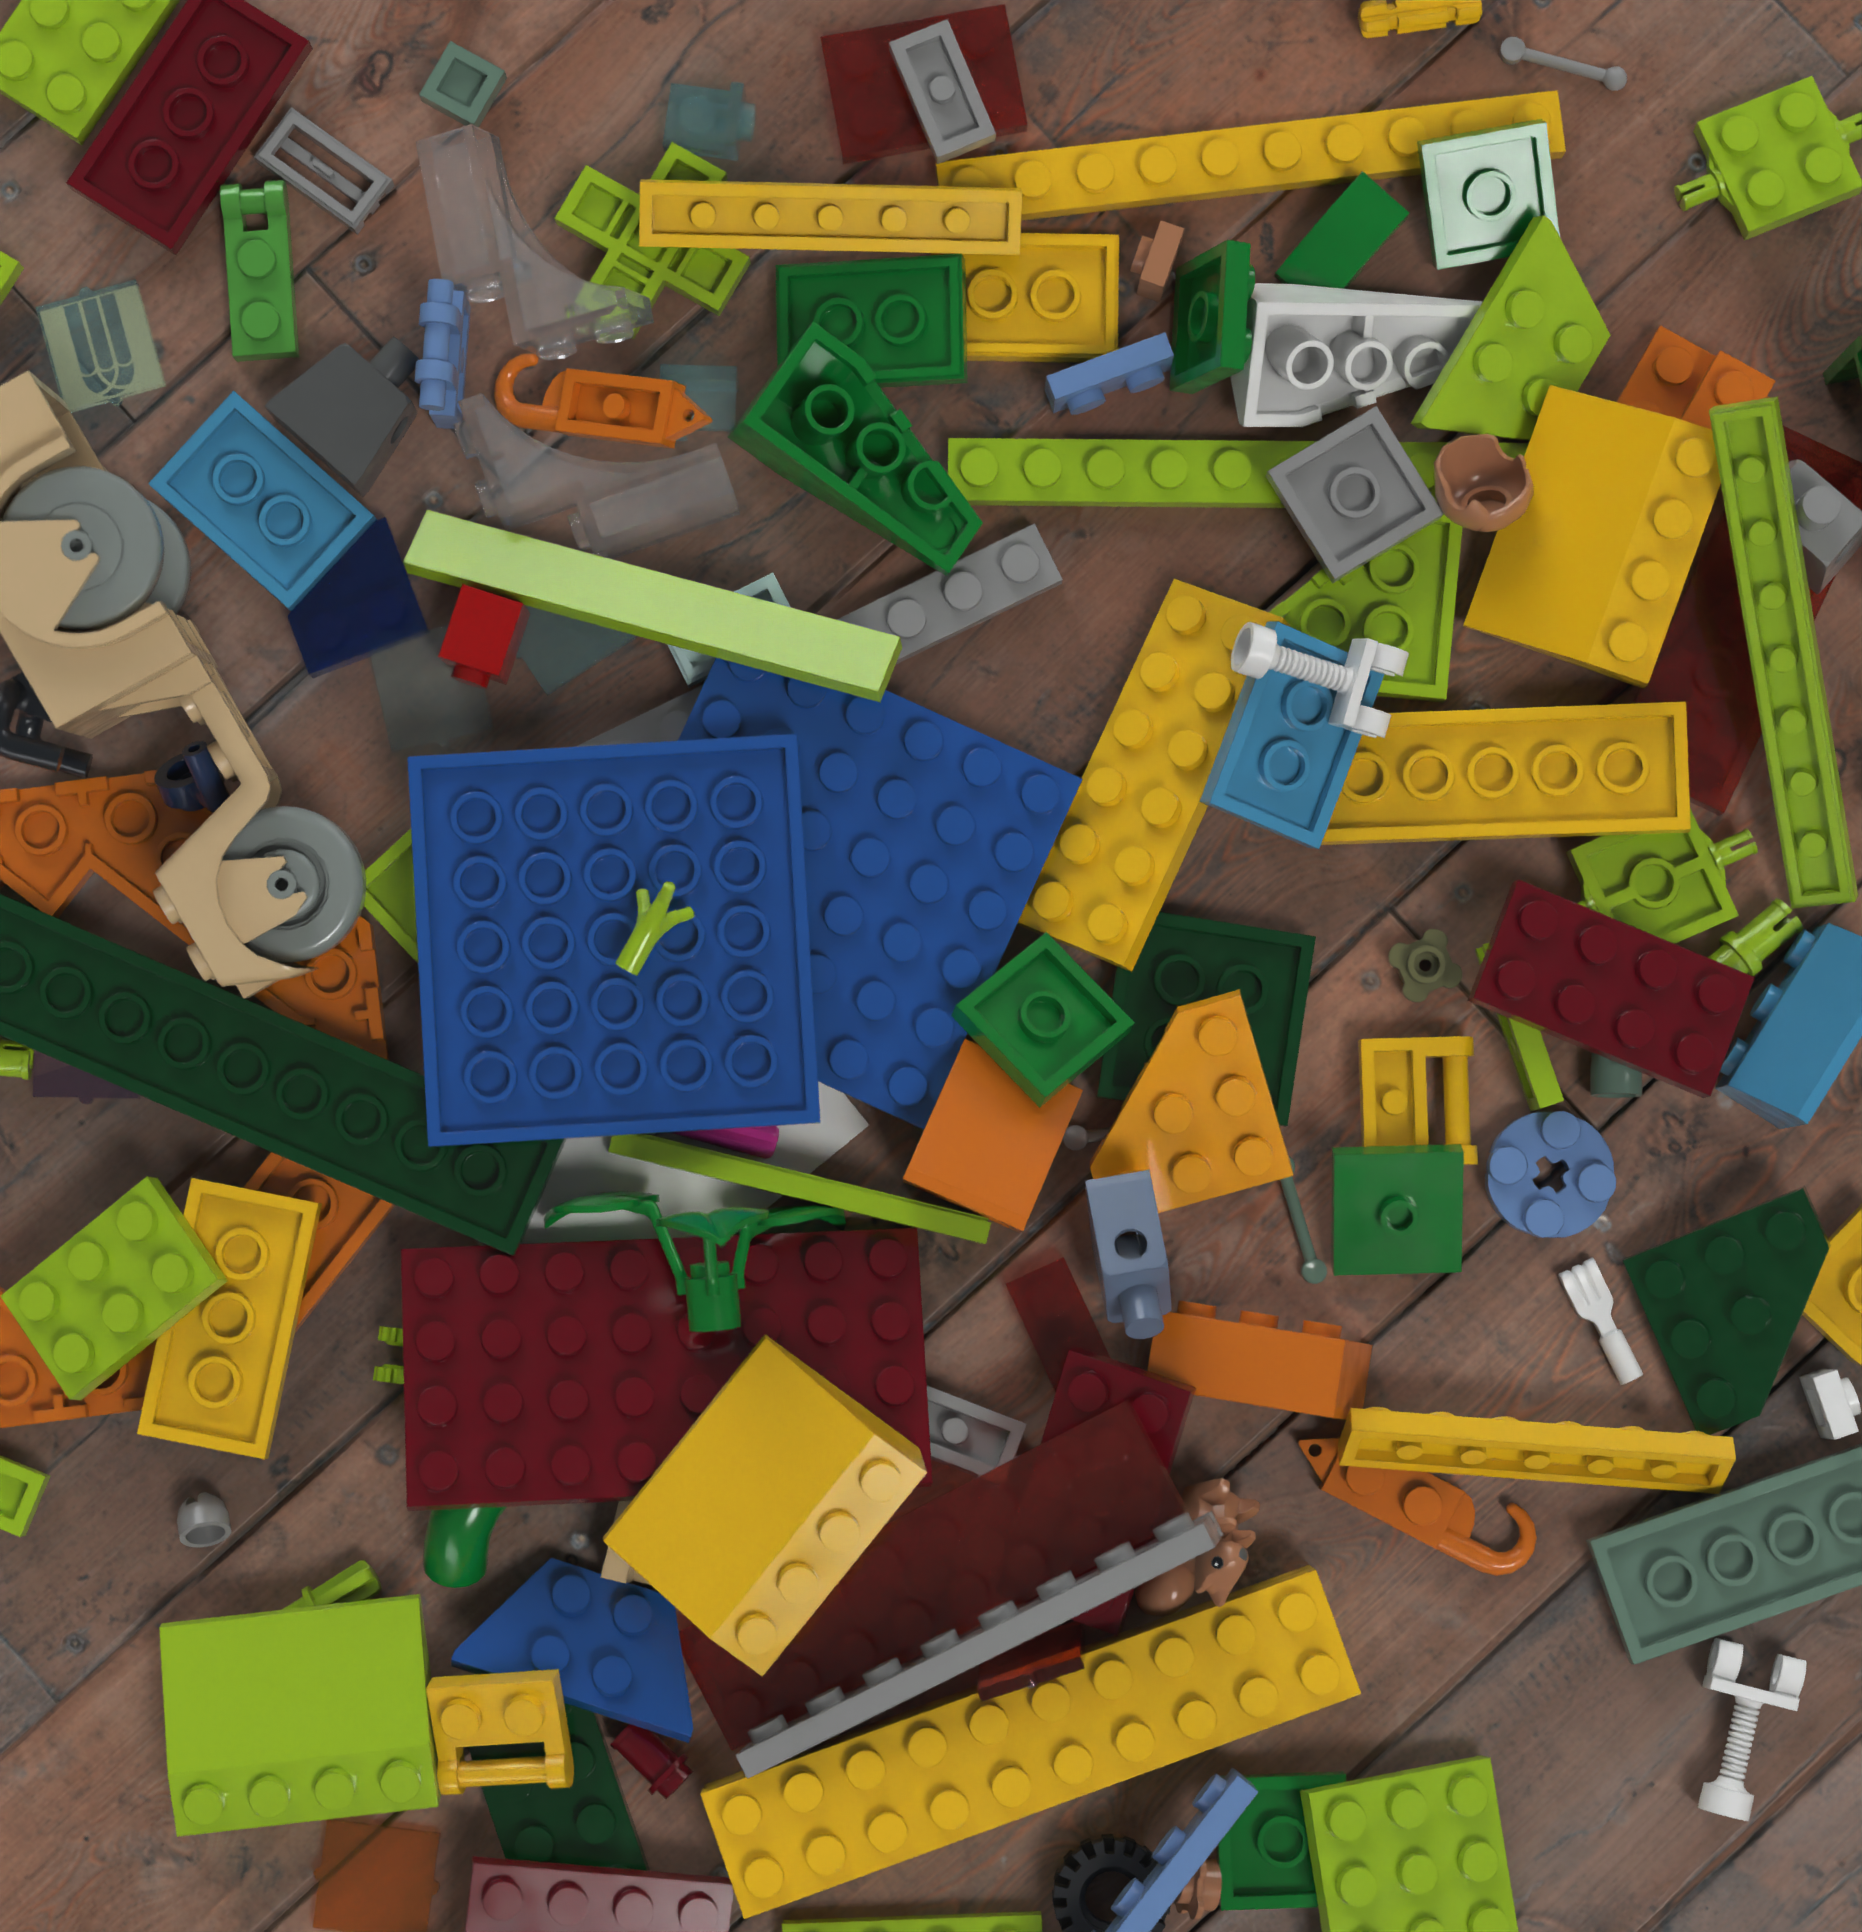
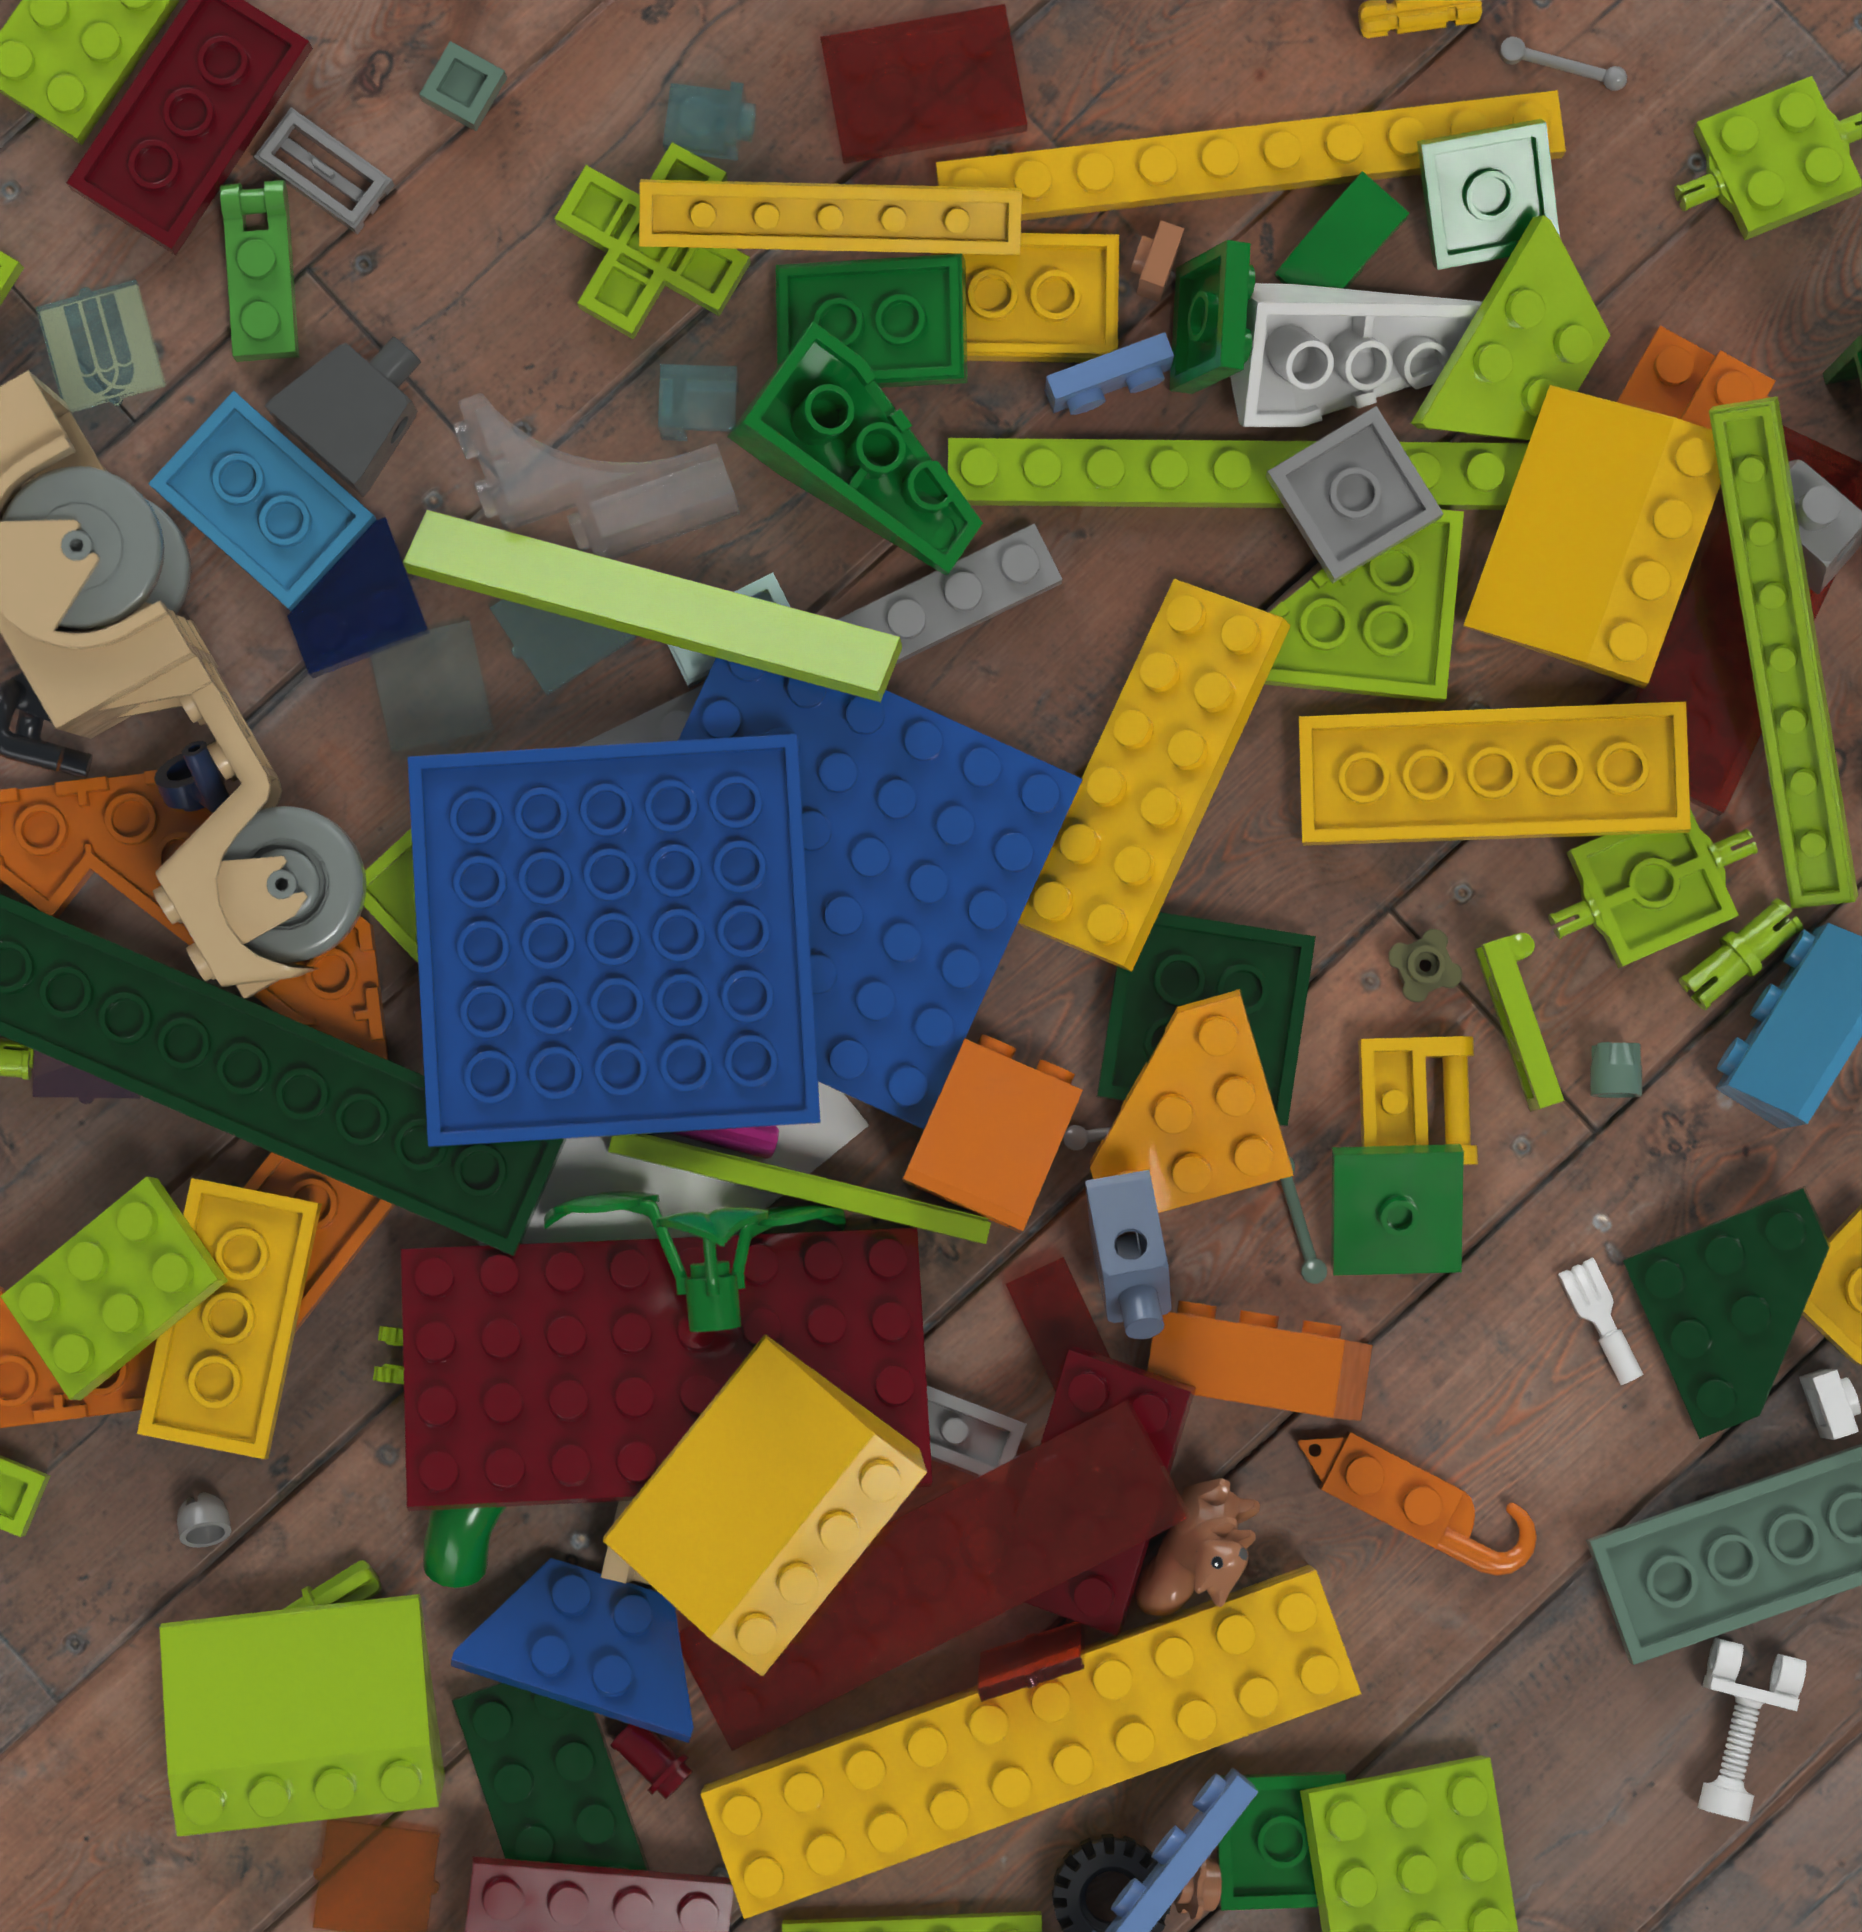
(444, 352): medium blue plate -> none
(483, 637): red brick -> none
(496, 255): clear arch -> none
(499, 1712): yellow plate -> none
(602, 406): orange plate -> none
(650, 926): lime bar -> none
(942, 91): light grey plate -> none
(999, 1631): light grey plate -> none
(1042, 1019): green plate -> none
(1258, 651): white bar -> none
(1279, 753): dark azure plate -> none
(1481, 484): nougat hair -> none
(1513, 1166): medium blue plate -> none
(1535, 1450): yellow plate -> none
(1611, 989): dark red plate -> none

